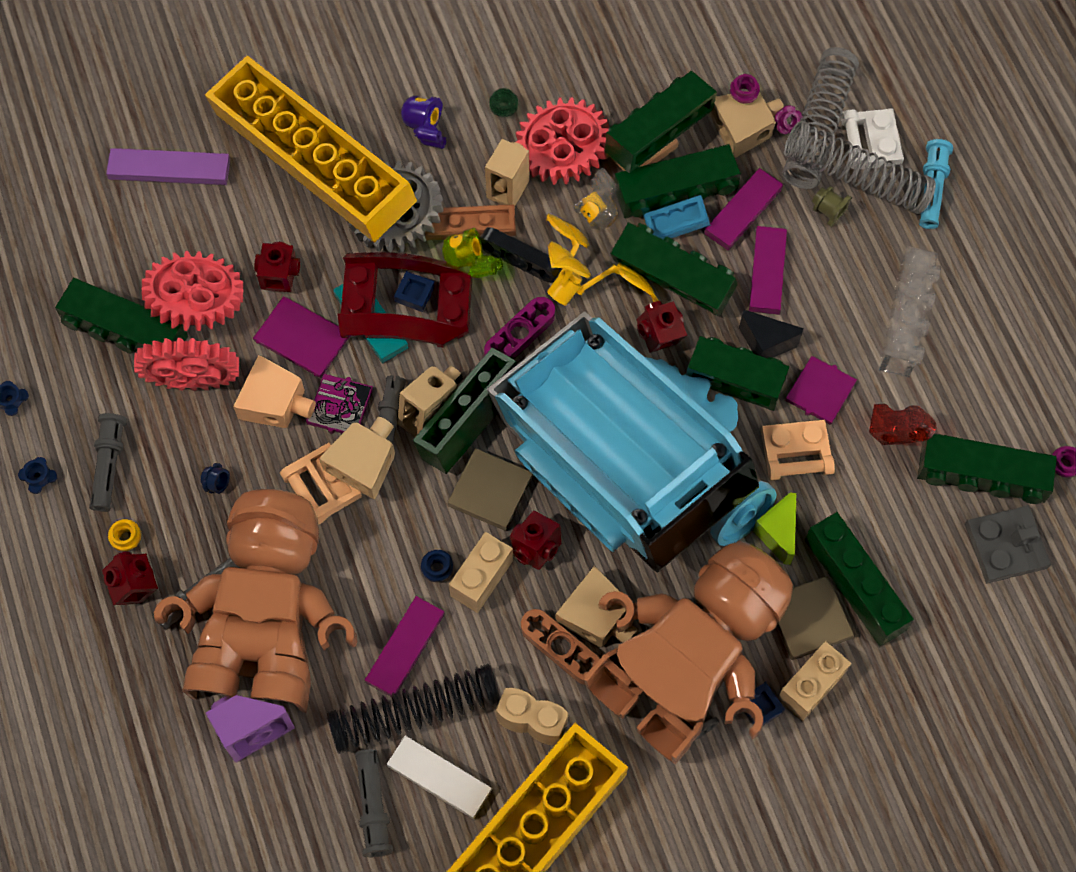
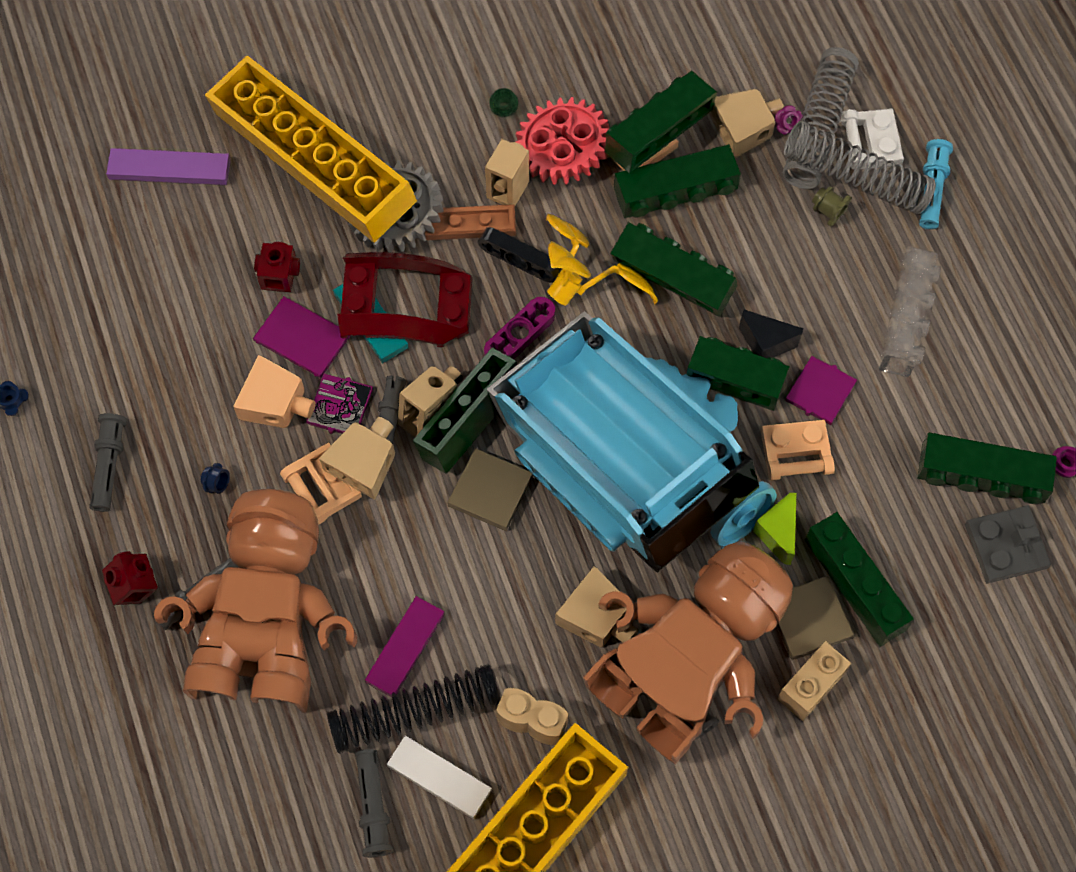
(35, 466): dark blue plate -> none
(112, 318): dark green brick -> none
(121, 527): yellow plate -> none
(186, 364): coral gear -> none
(192, 290): coral gear -> none
(247, 724): medium lavender slope -> none
(414, 291): dark blue plate -> none
(423, 117): dark purple piece -> none
(433, 557): dark blue plate -> none
(466, 251): clear neon green piece -> none
(481, 572): tan brick -> none
(536, 540): dark red brick -> none
(547, 624): nougat beam -> none
(598, 206): clear piece -> none
(661, 326): dark red brick -> none
(678, 218): dark azure plate -> none
(743, 209): magenta tile -> none
(746, 82): magenta plate -> none
(768, 270): magenta tile -> none
(768, 704): dark blue plate -> none
(901, 426): clear red leg -> none

